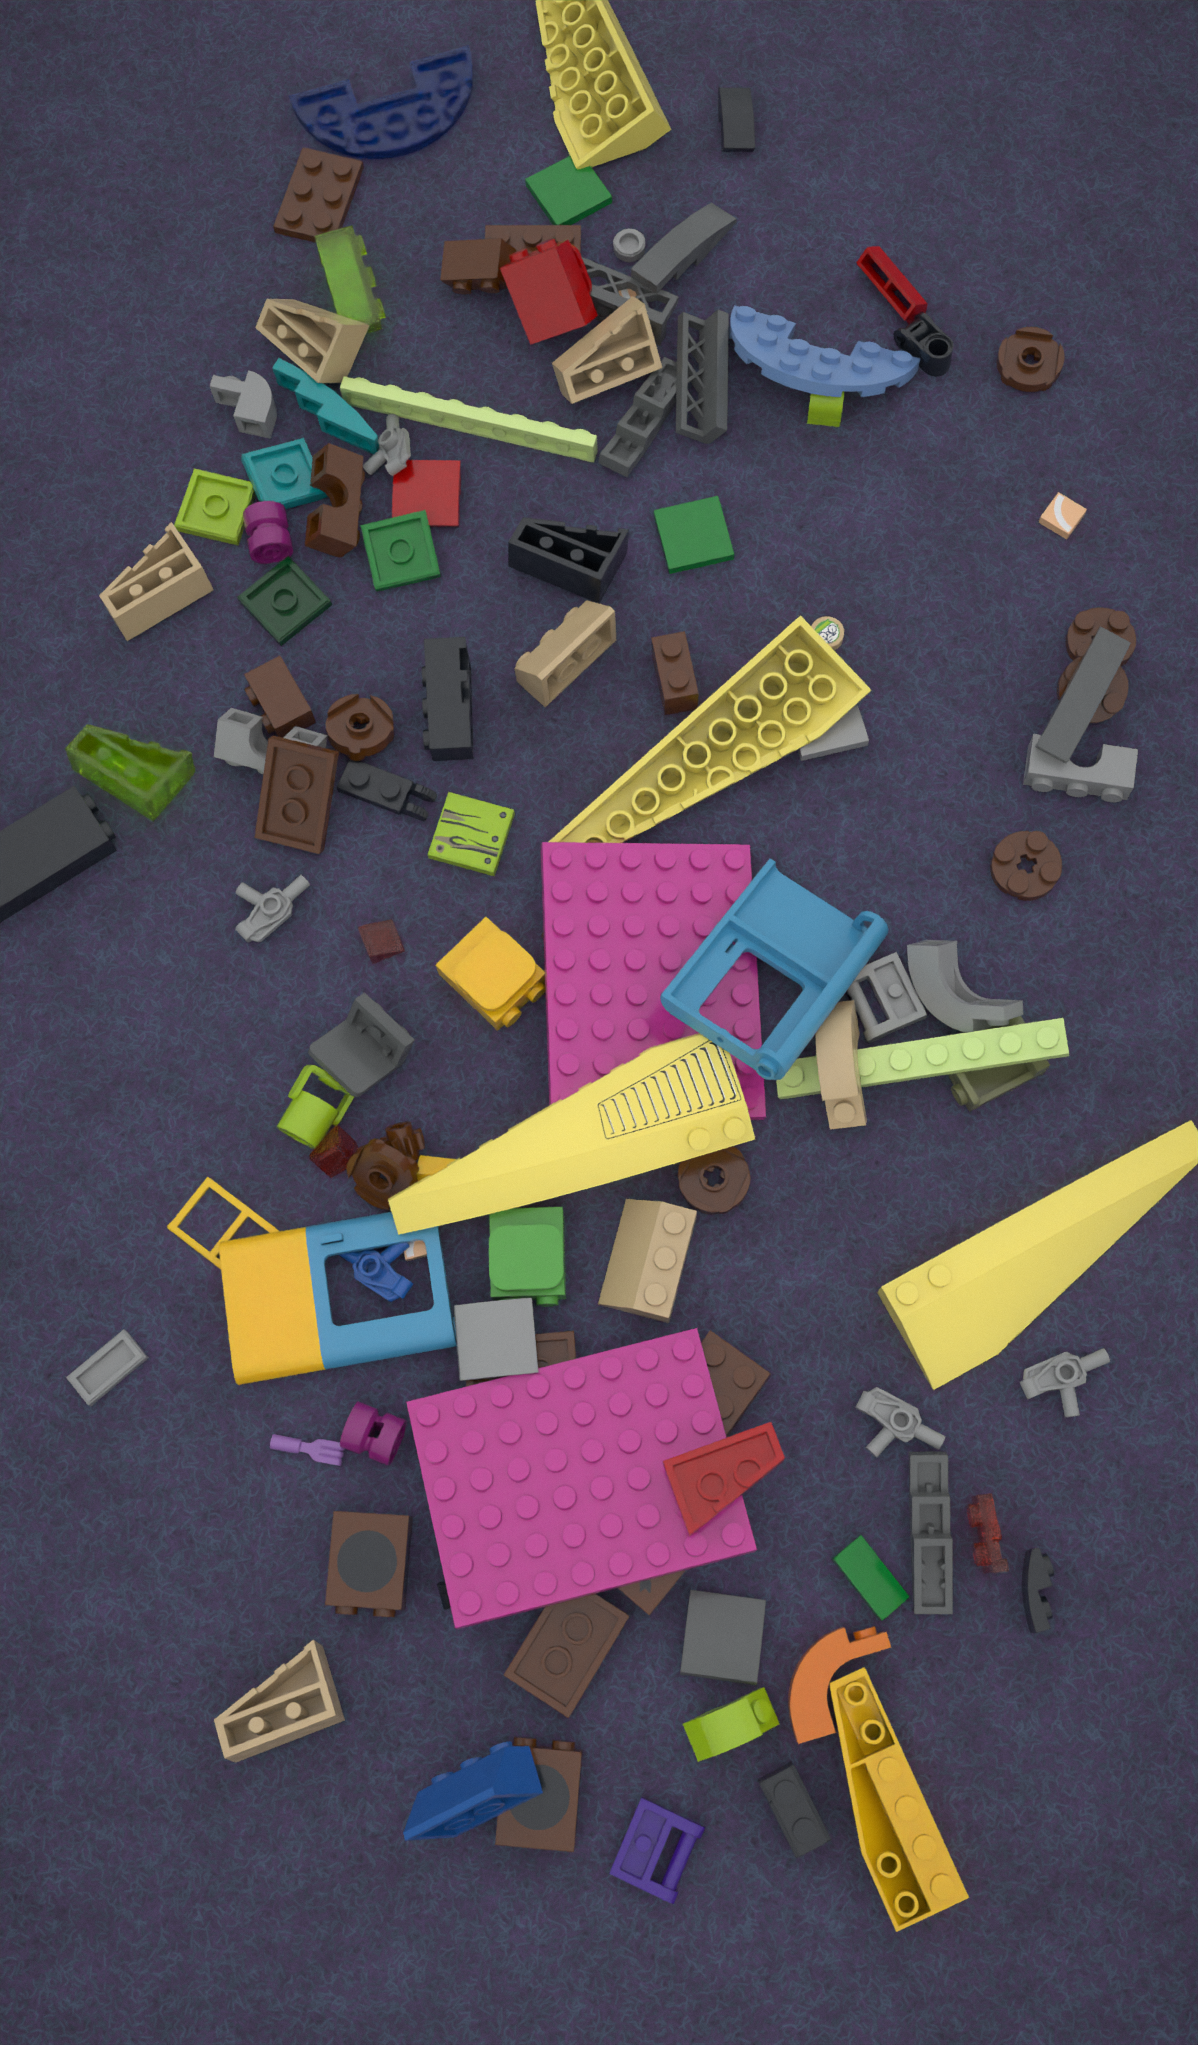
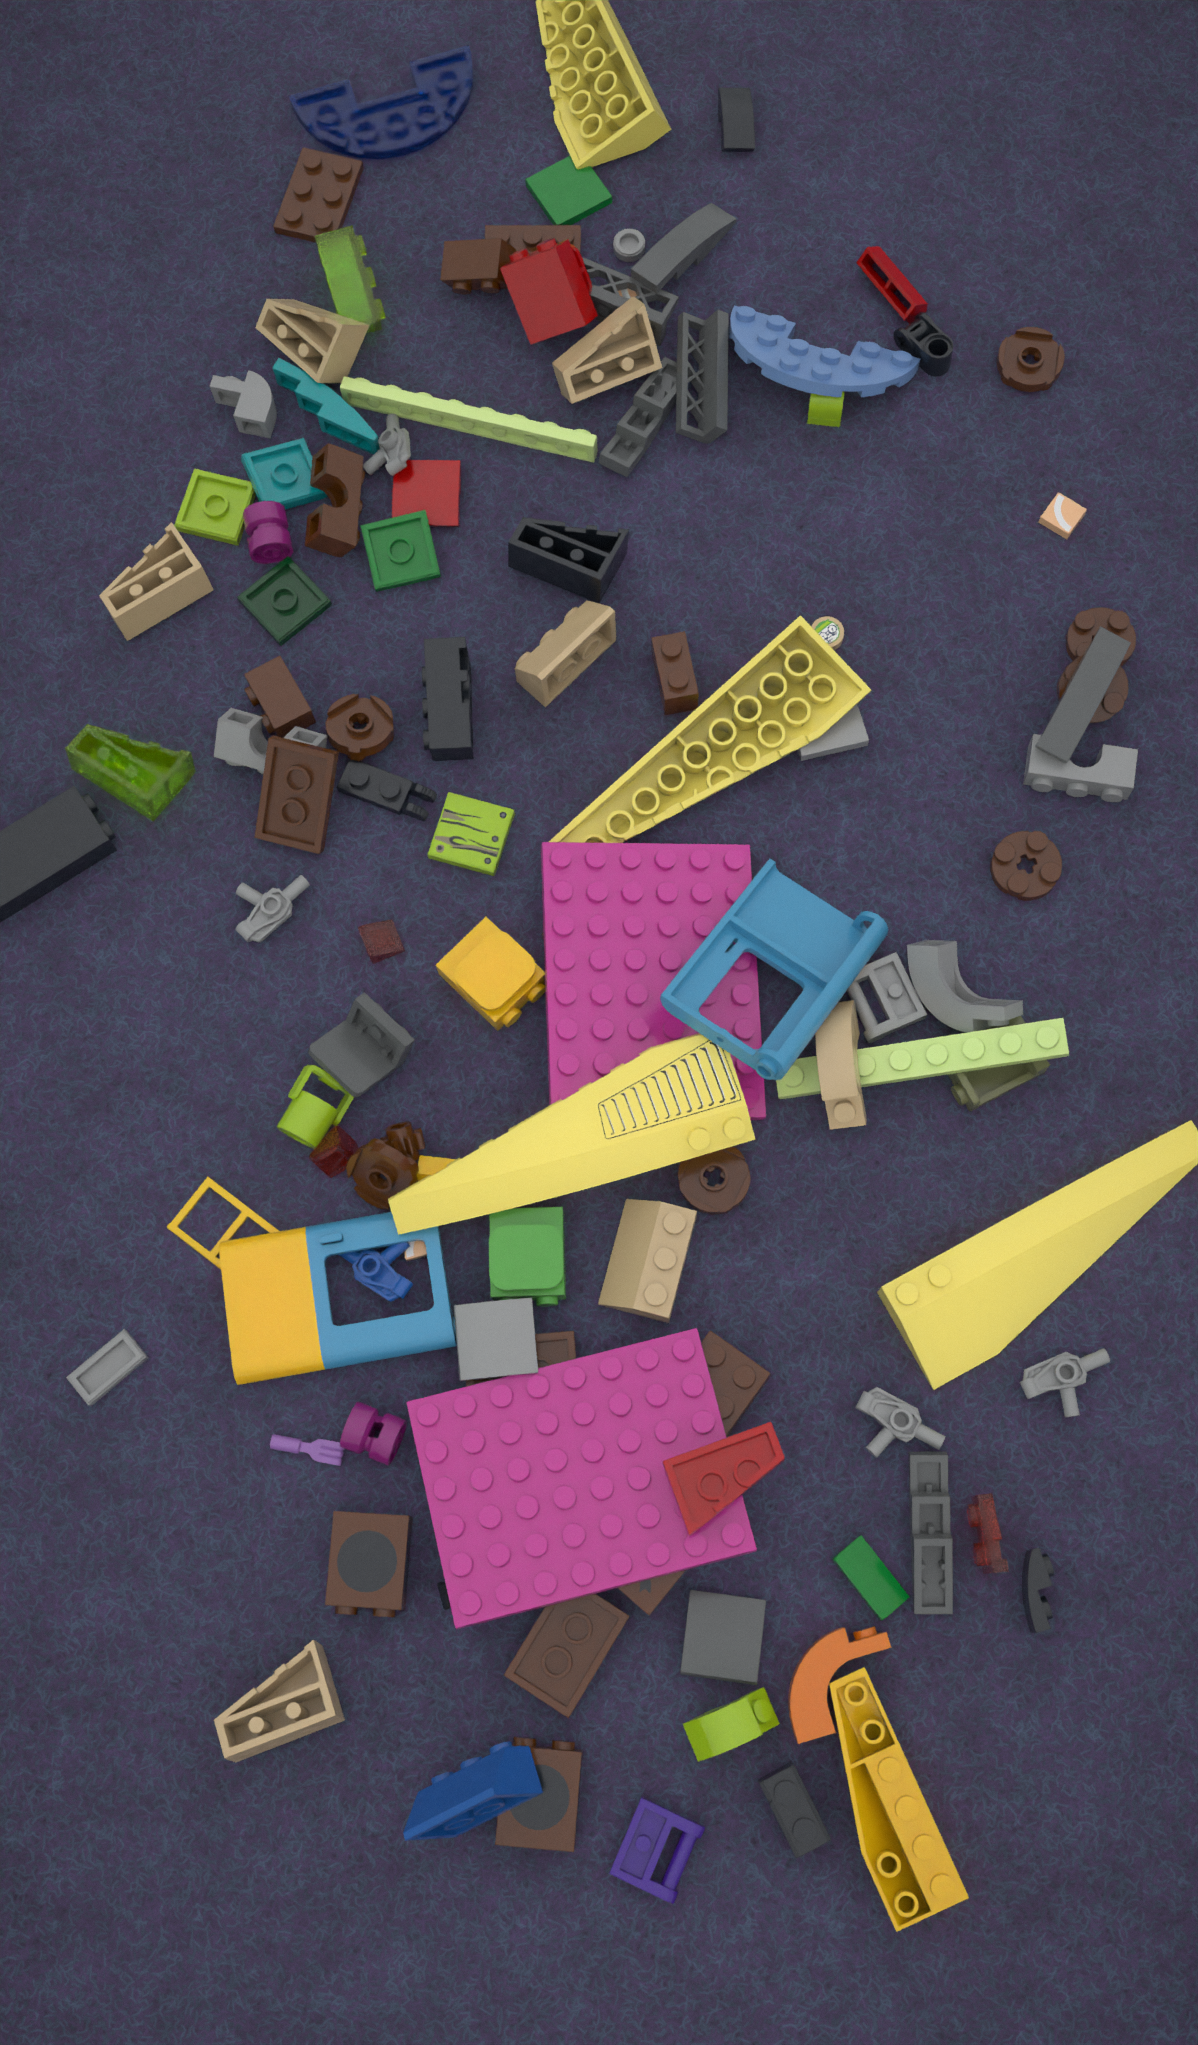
(693, 534): green tile -> none

